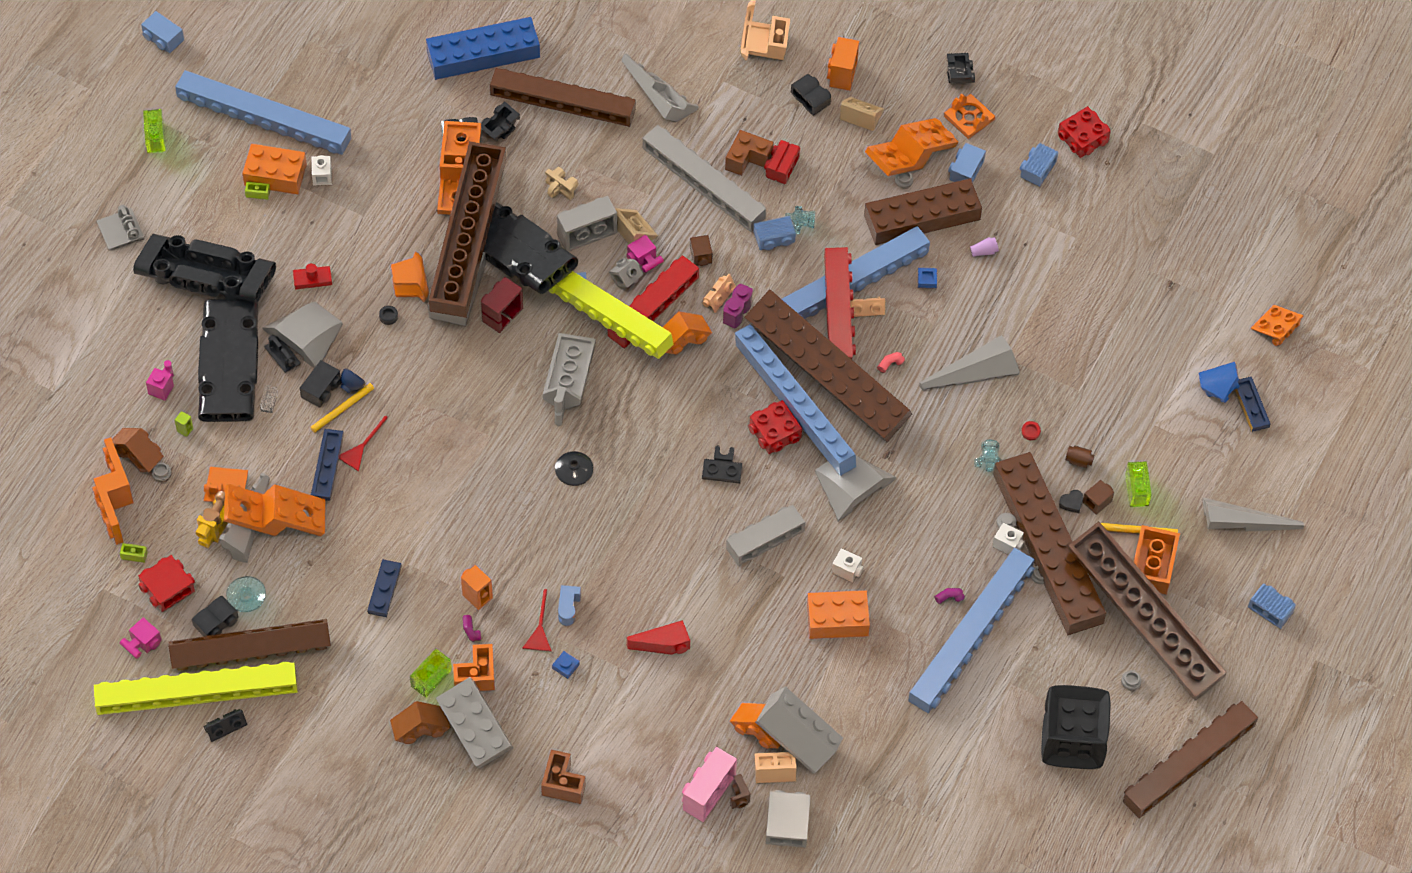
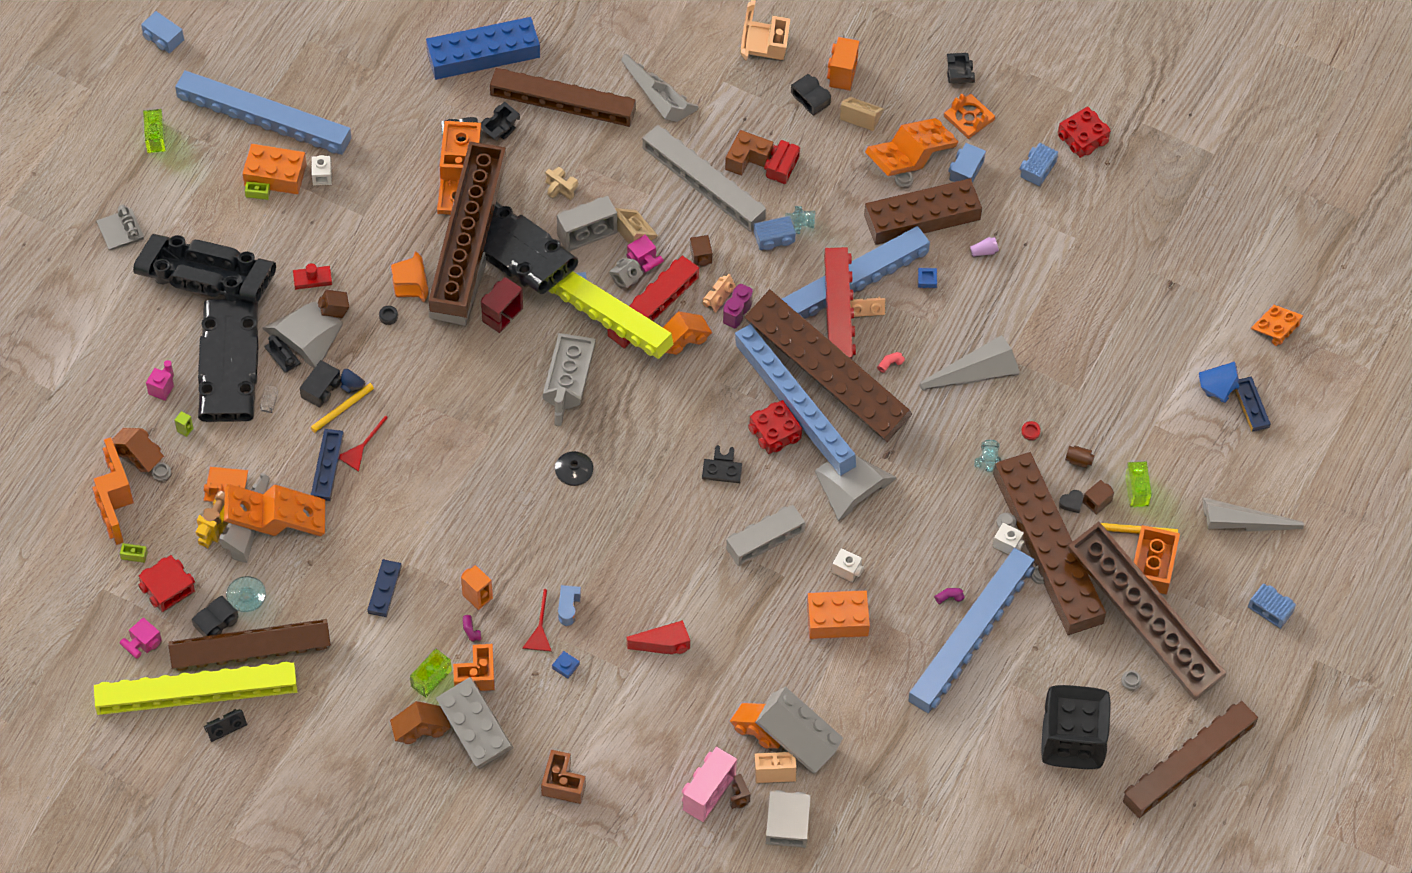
(333, 303): none -> reddish brown brick

